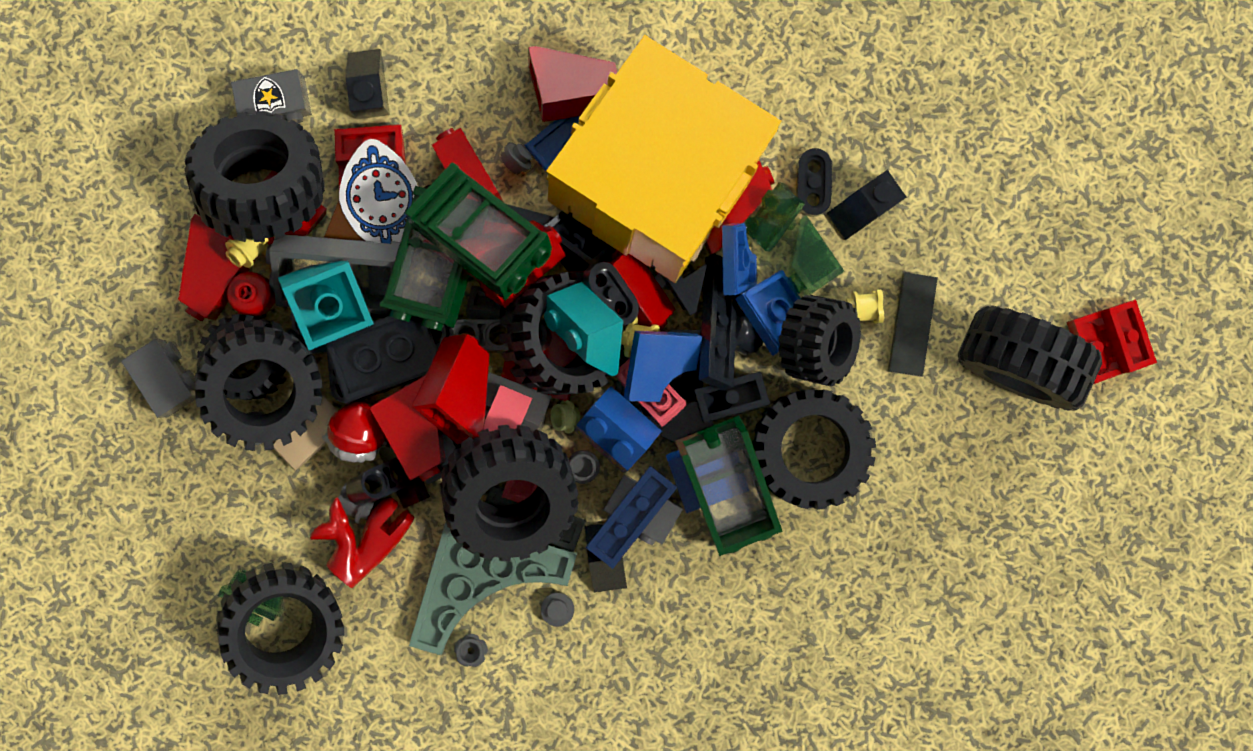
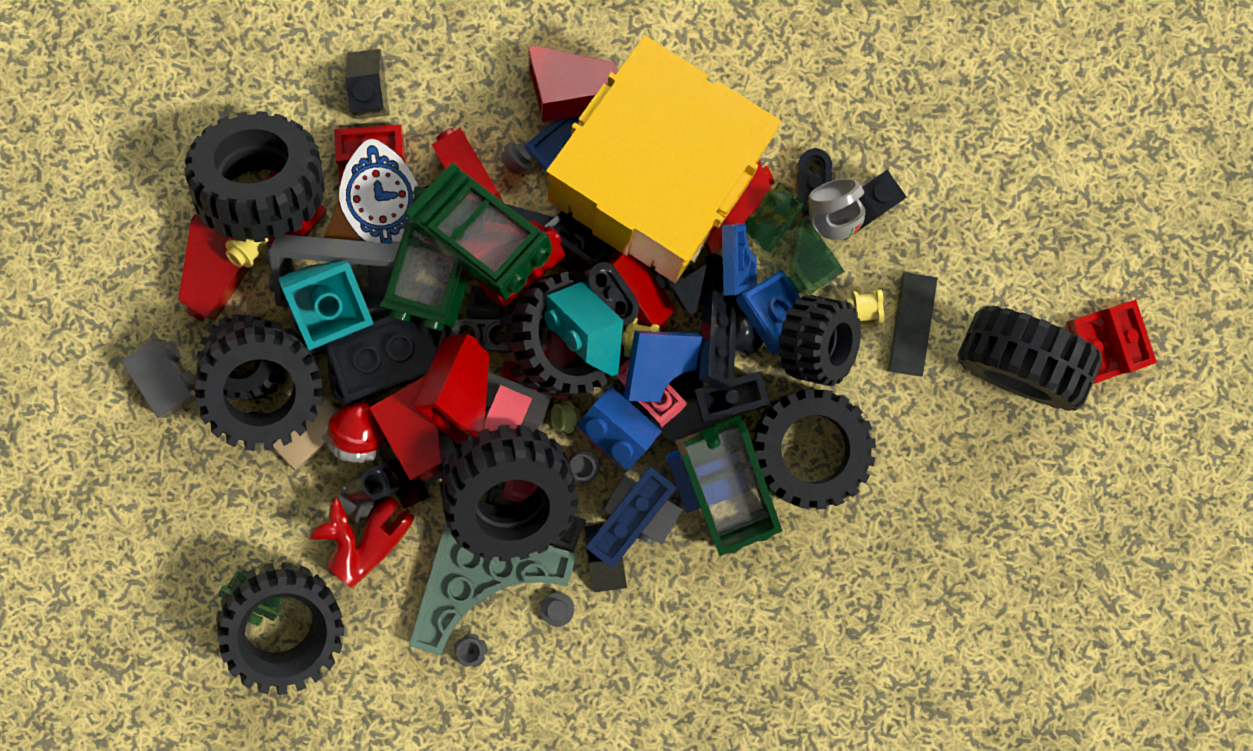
(261, 297): red head -> none
(274, 93): dark grey brick -> none
(836, 209): none -> light grey helmet

